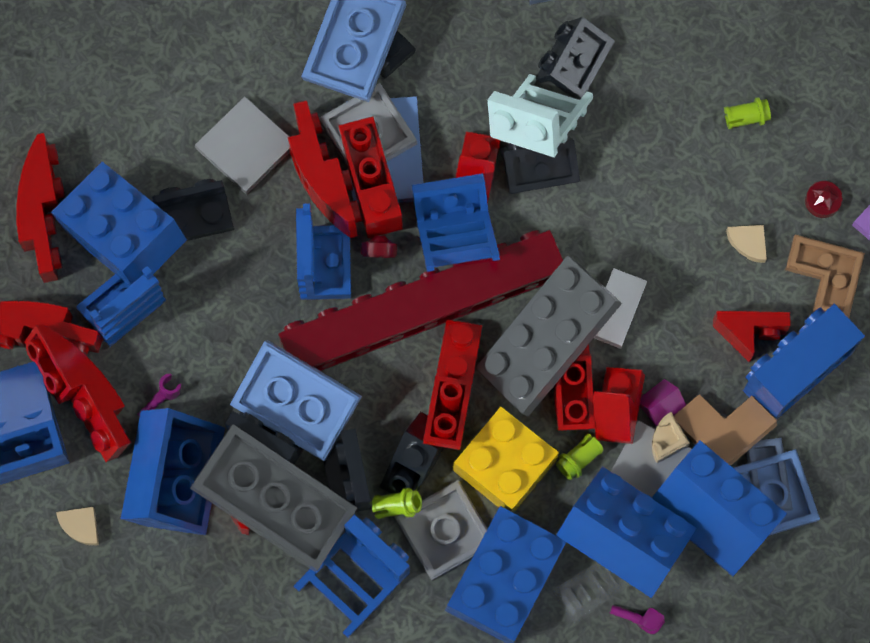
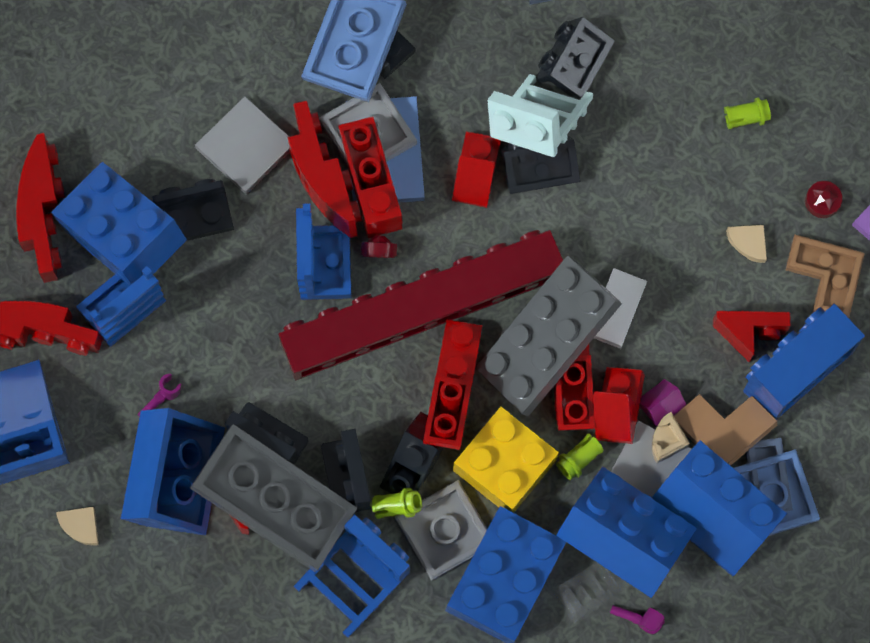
(76, 378): red slope -> none
(296, 400): medium blue tile -> none
(454, 221): blue plate -> none

